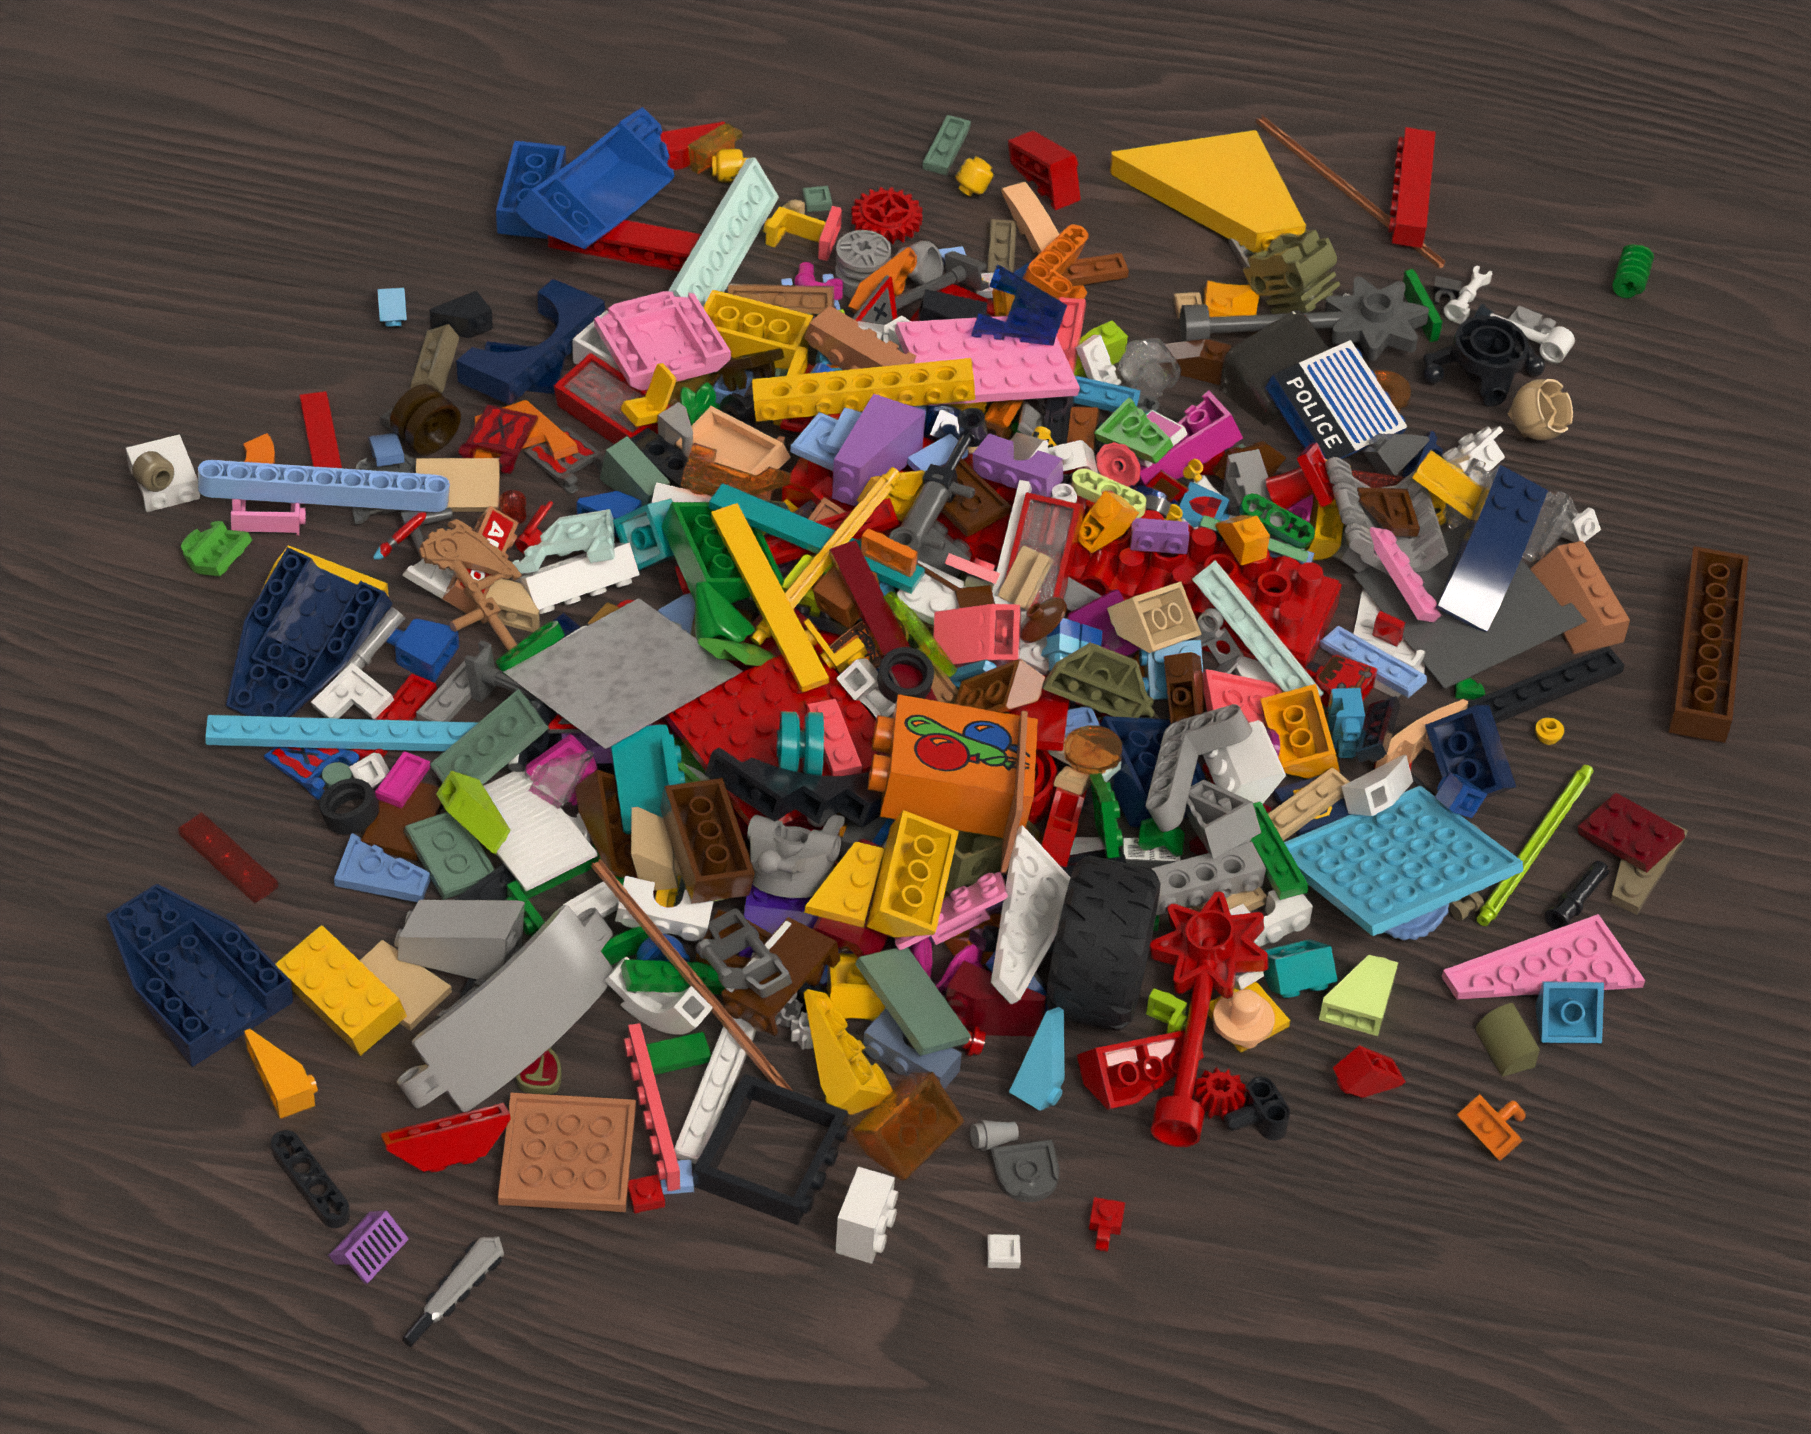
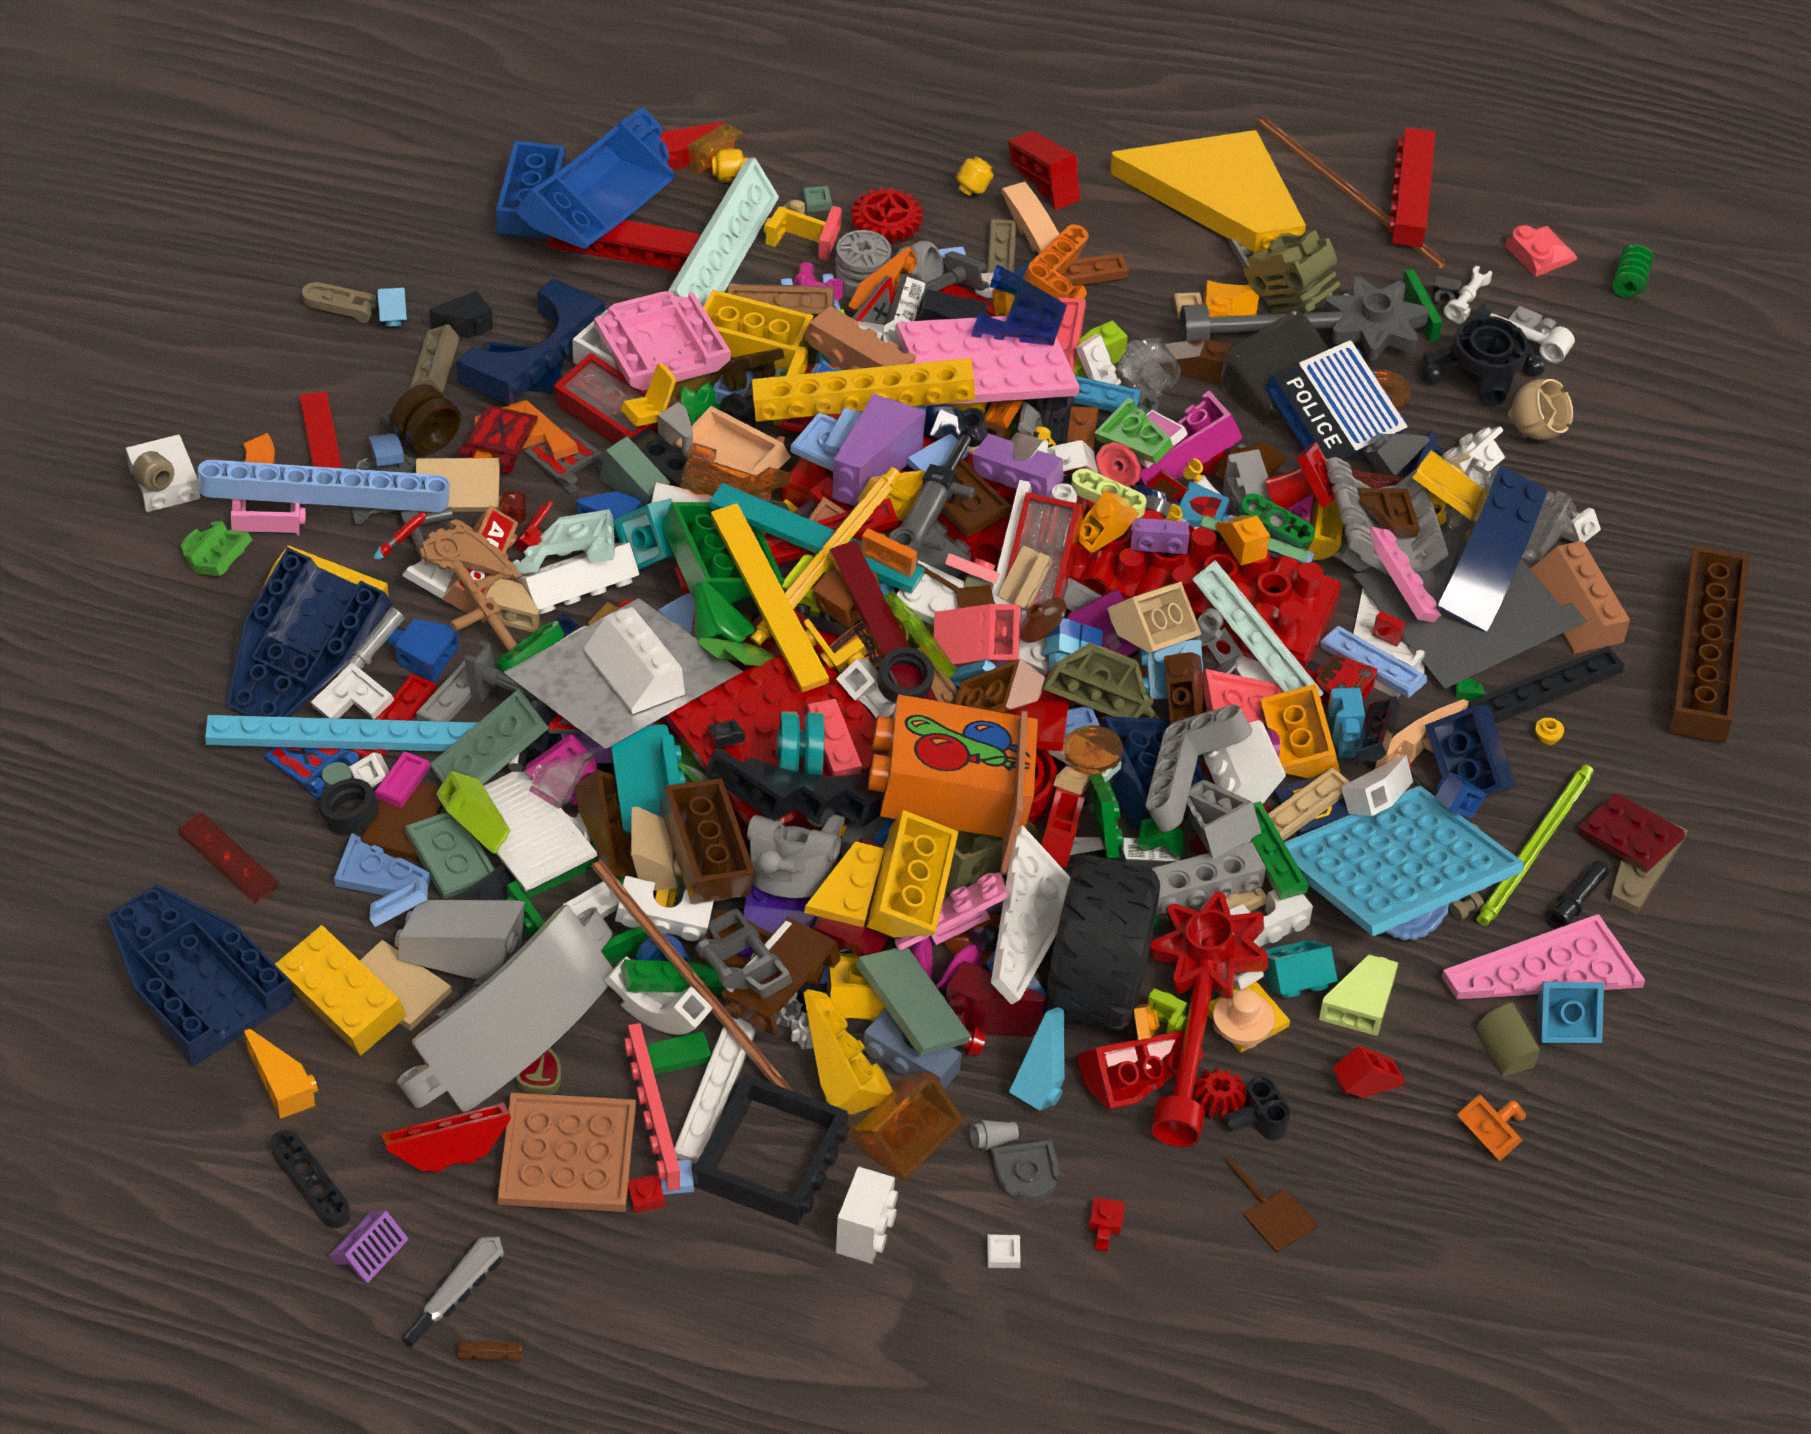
(339, 300): none -> dark tan plate
(398, 901): none -> light blue tile
(490, 1350): none -> reddish brown axle
(634, 661): none -> white slope
(726, 733): none -> black tile
(907, 298): none -> tile
(946, 145): sand green tile -> none
(1146, 1020): none -> light orange plate
(1278, 1218): none -> reddish brown piece
(1539, 249): none -> coral slope

